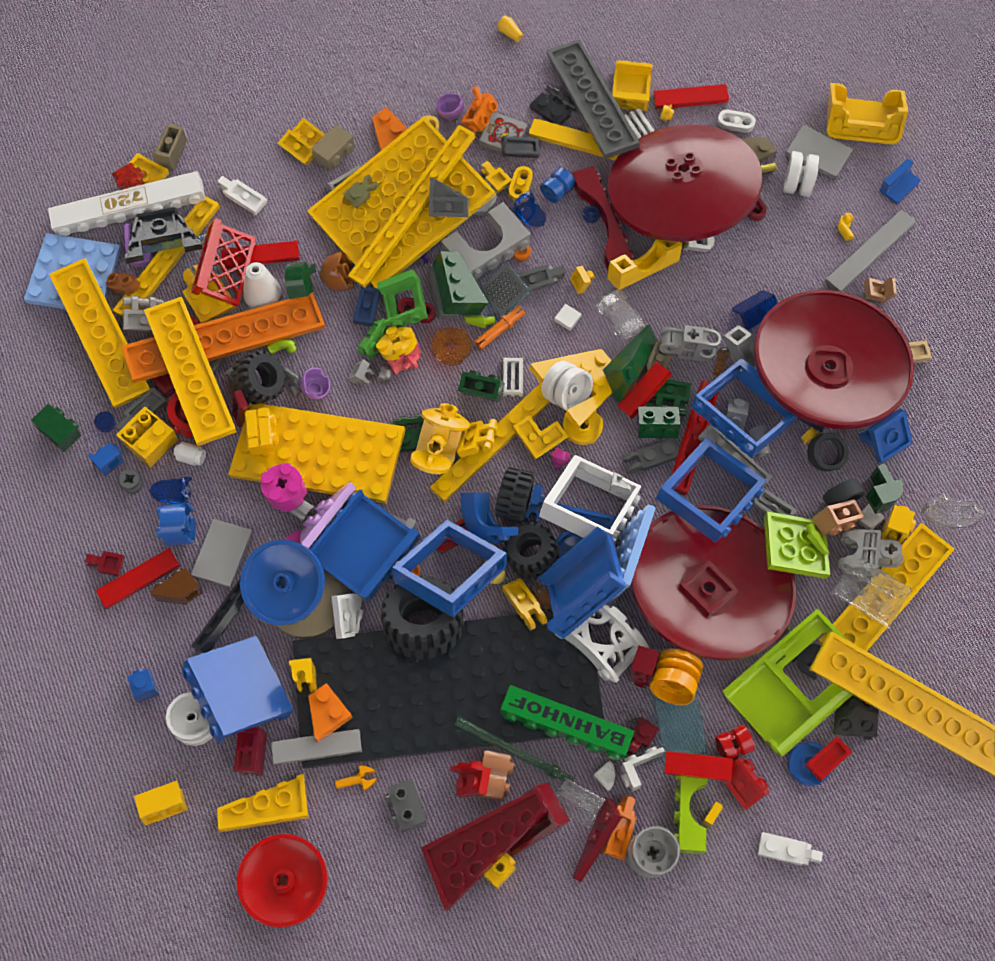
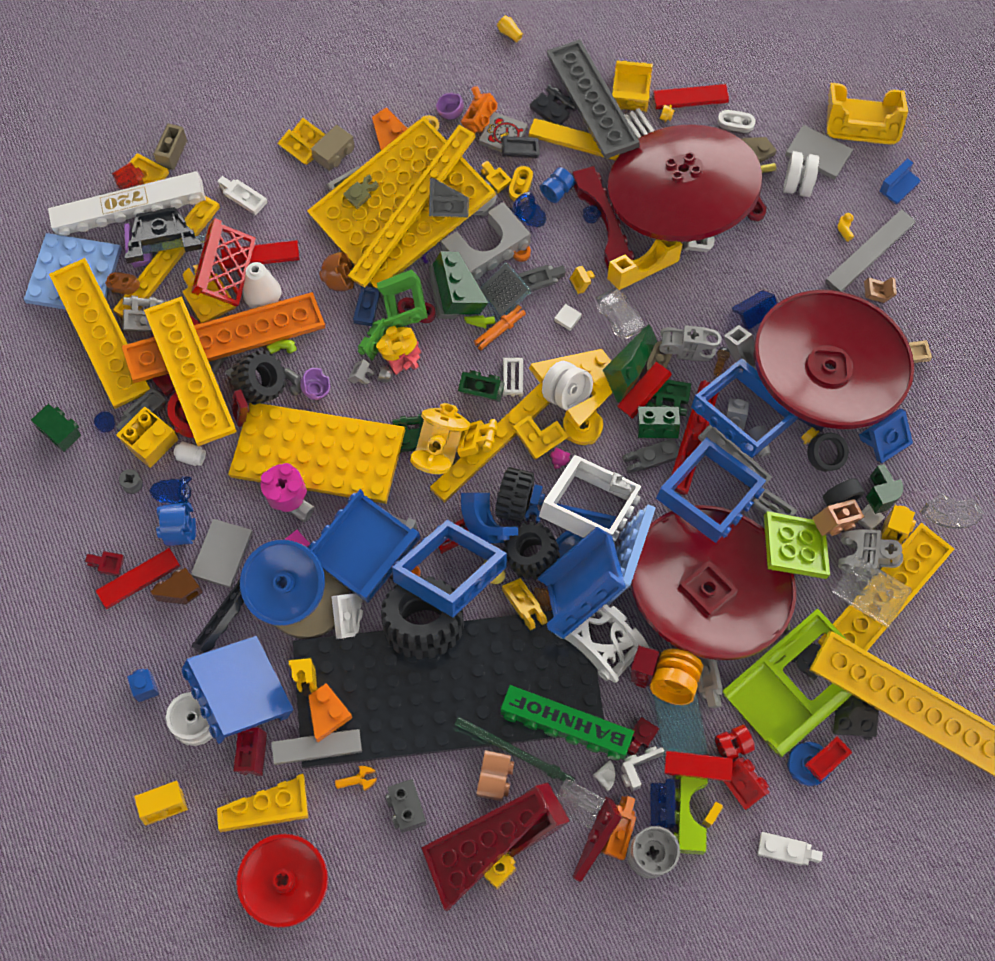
(107, 458): blue brick -> none
(260, 431): yellow brick -> none
(298, 279): dark green brick -> none
(325, 511): lavender wing -> none
(459, 352): clear orange plate -> none
(472, 779): red bracket -> none
(662, 804): none -> clear blue bracket
(710, 683): none -> light grey hinge
(816, 538): lime bar -> none

